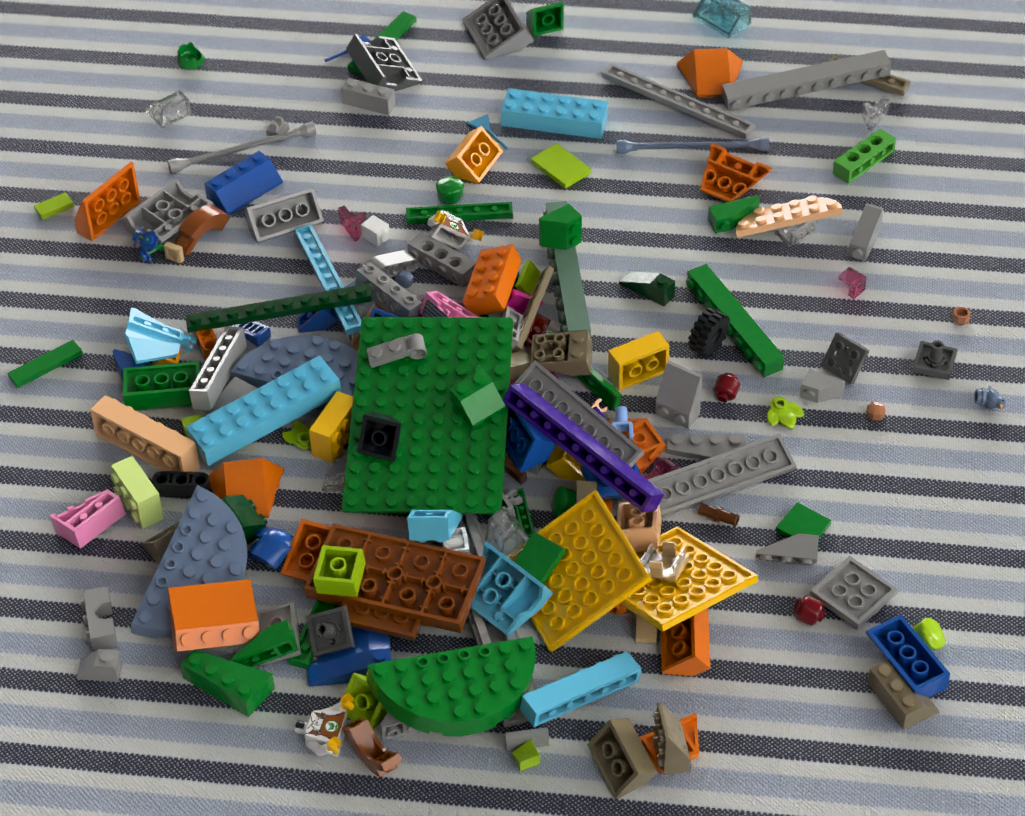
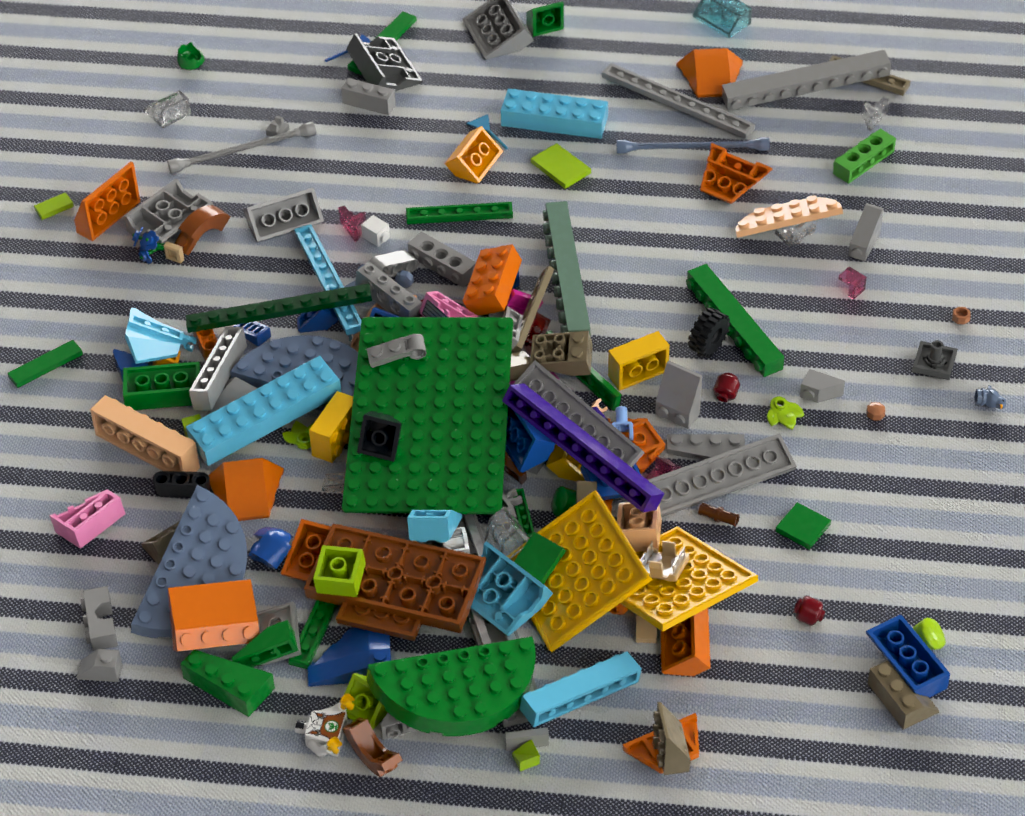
(136, 492): yellowish green brick -> none
(243, 183): blue slope -> none
(246, 515): dark green slope -> none
(323, 633): dark grey plate -> none
(450, 189): green hair -> none
(451, 230): white torso -> none
(476, 398): green slope -> none
(527, 278): lime tile -> none
(561, 228): green slope -> none
(621, 757): dark tan slope -> none
(650, 285): dark green slope -> none
(727, 215): green slope -> none
(794, 548): light grey slope -> none
(849, 358): dark grey plate -> none
(853, 592): light grey plate -> none

